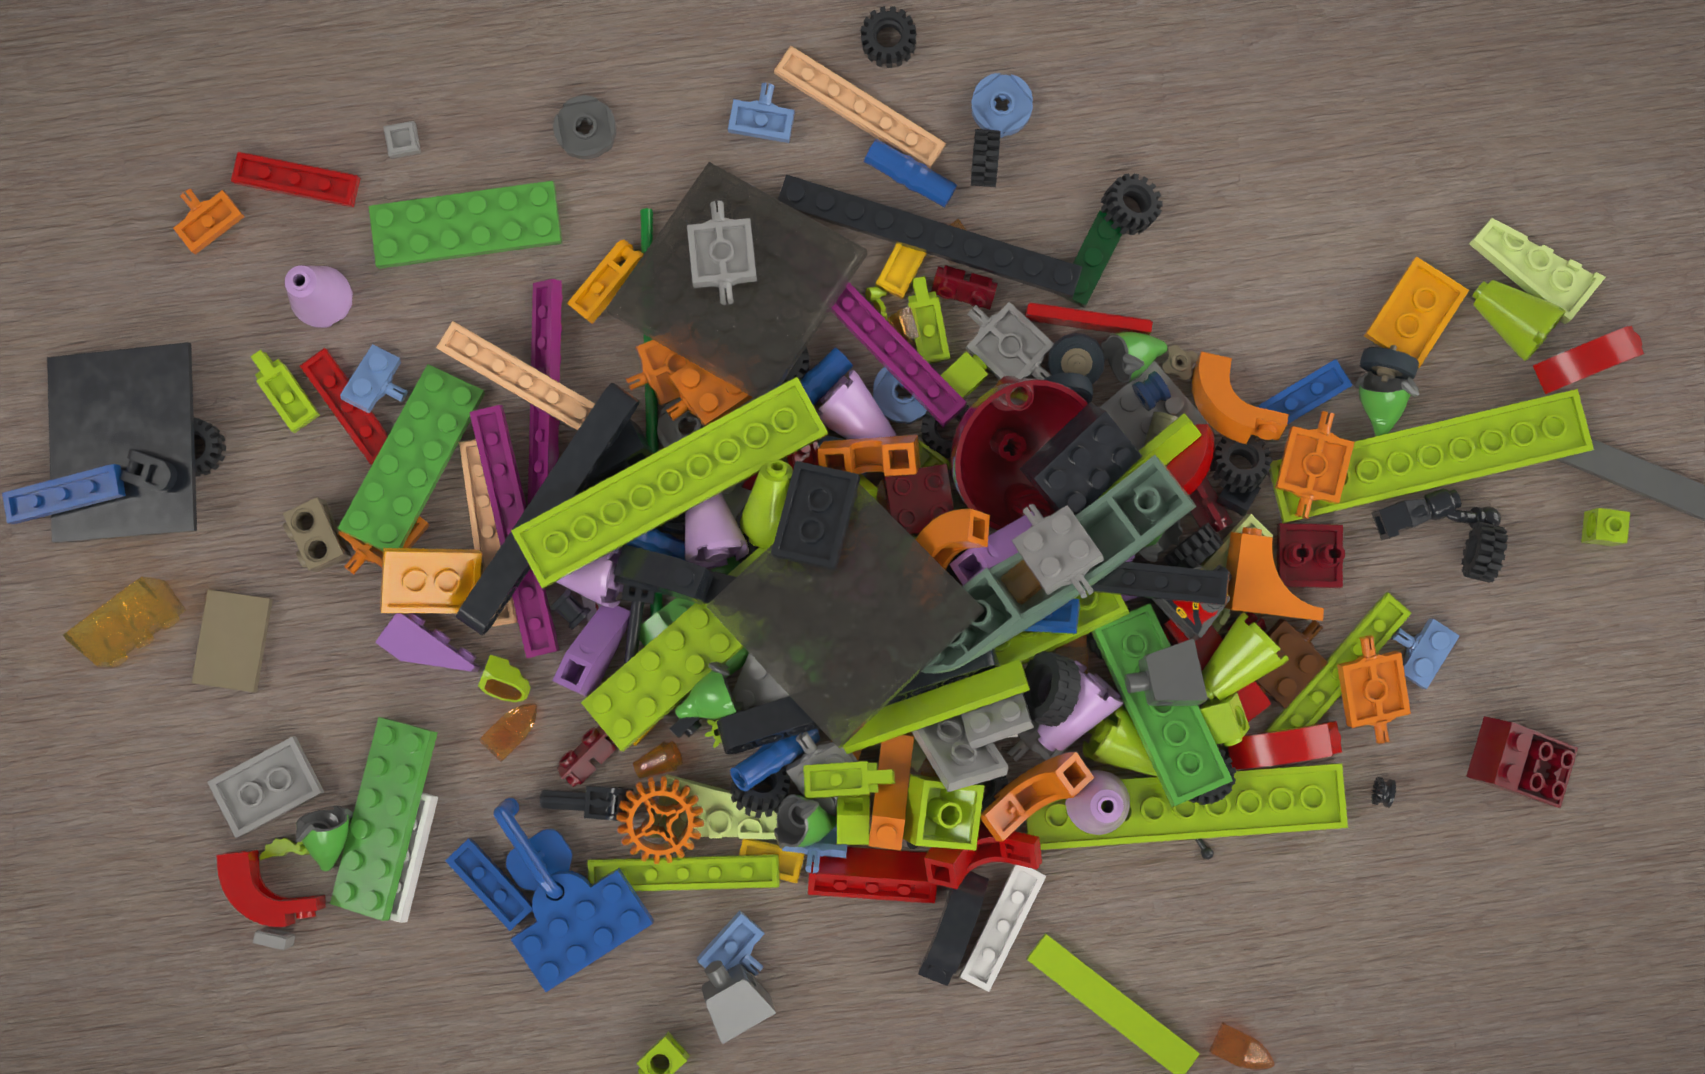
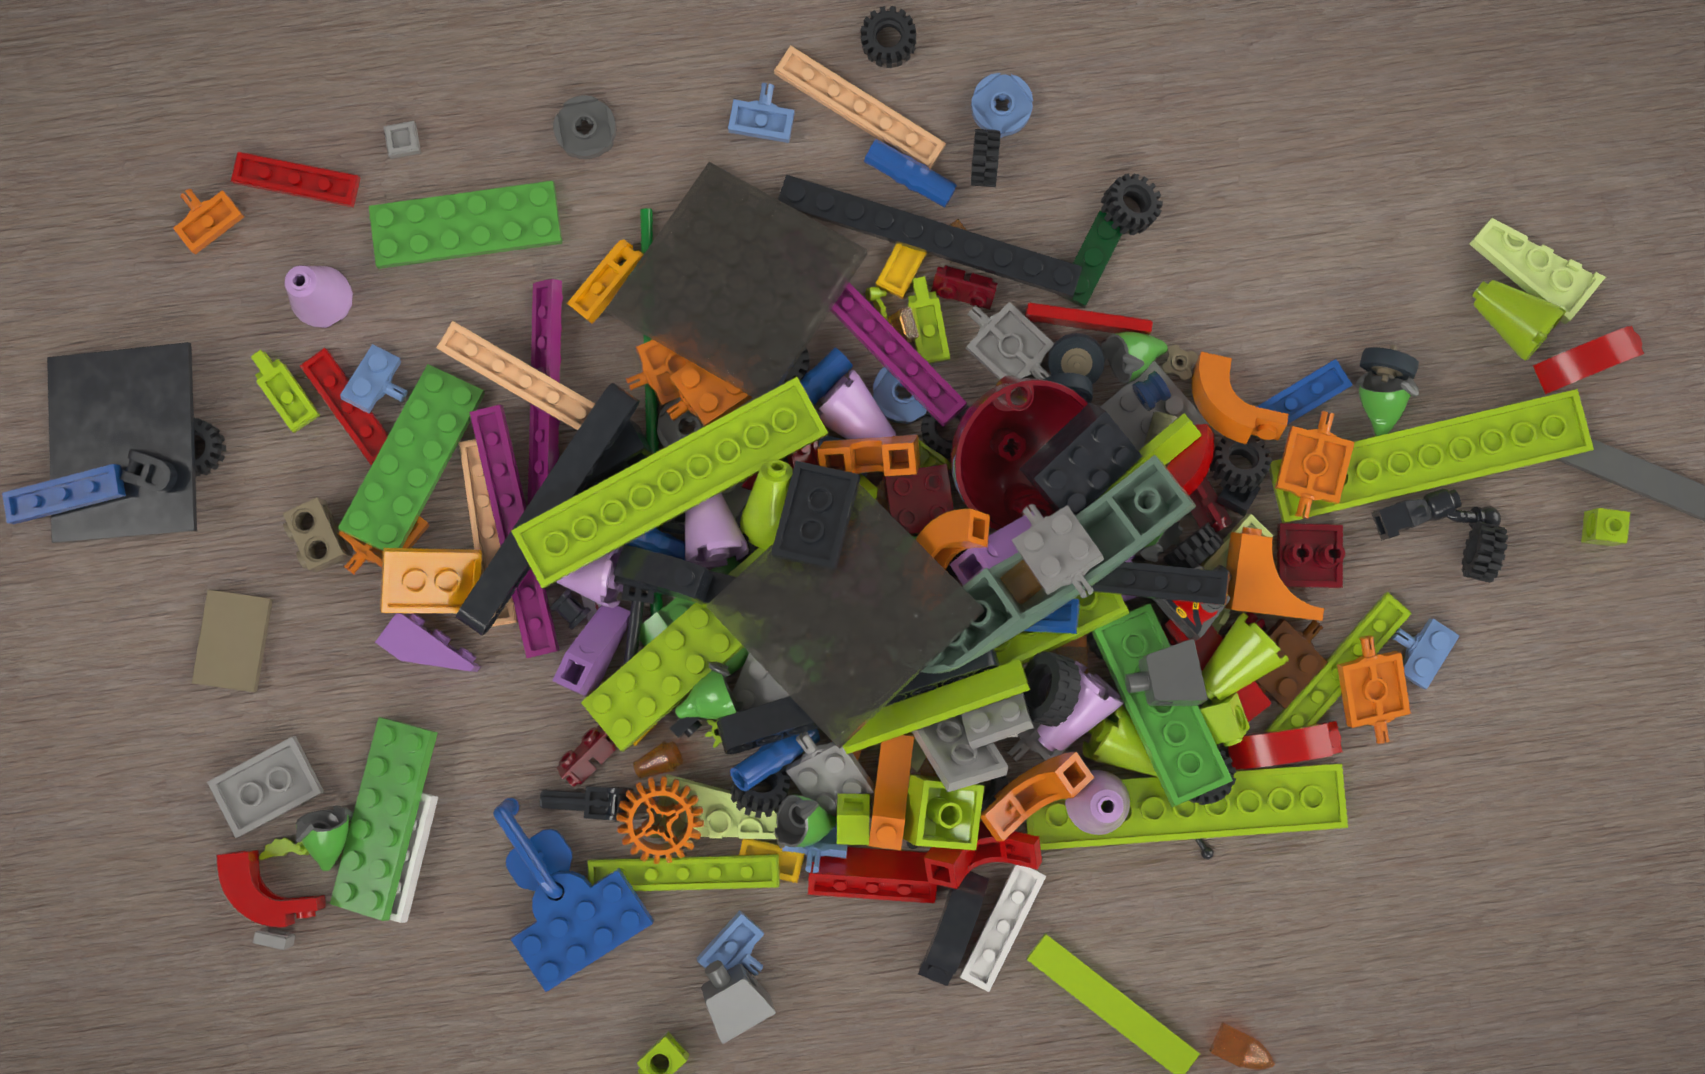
(126, 622): clear yellow slope -> none
(490, 884): blue plate -> none
(503, 680): lime rock -> none
(509, 731): clear orange plate -> none
(721, 252): light grey plate -> none
(844, 779): lime hinge -> none
(966, 374): lime brick -> none
(1383, 792): black bush -> none
(1416, 310): light orange plate -> none
(1522, 761): dark red slope -> none

